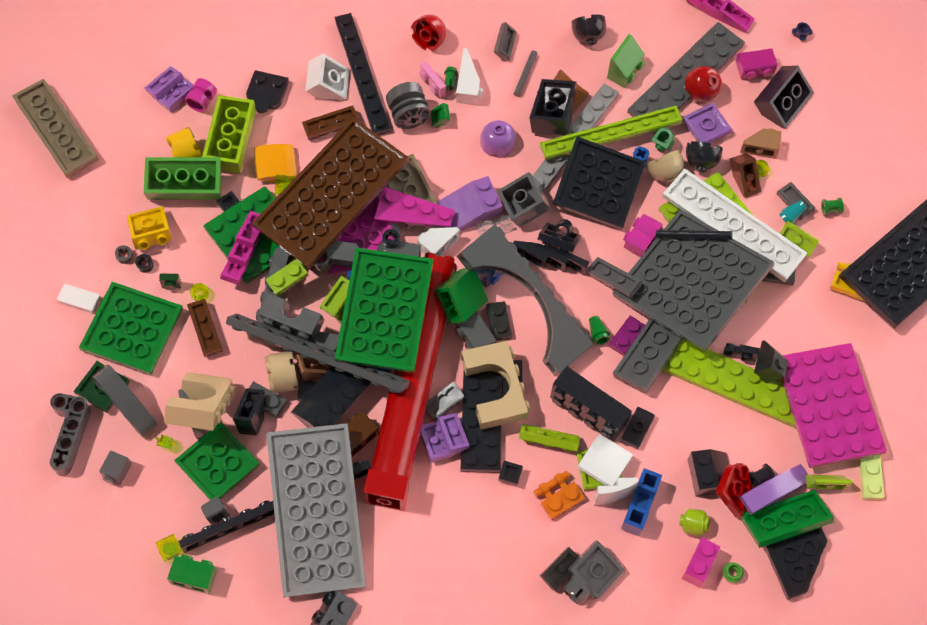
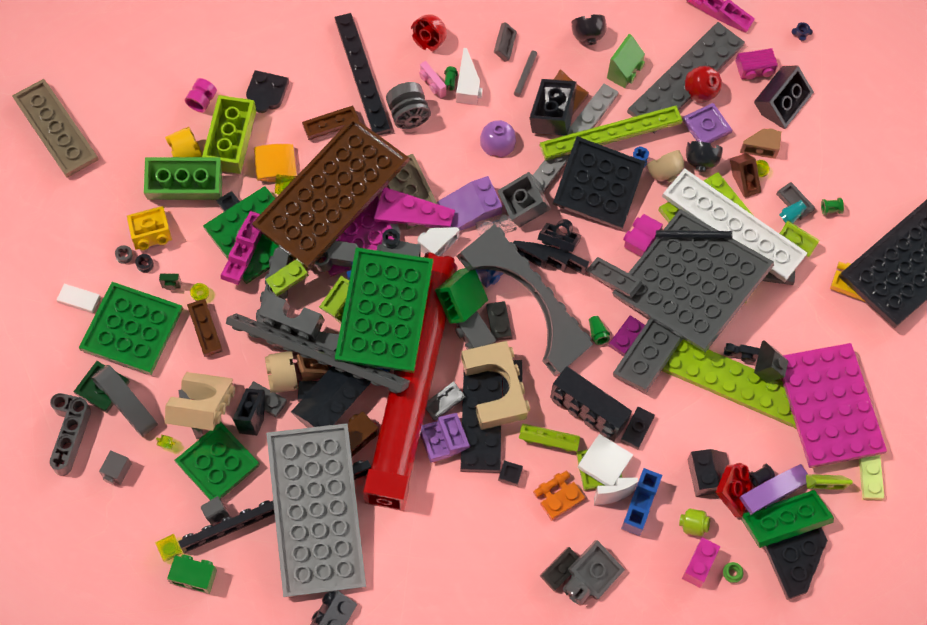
(169, 88): medium lavender slope -> none
(327, 78): white slope -> none
(440, 115): green plate -> none
(664, 139): green plate -> none

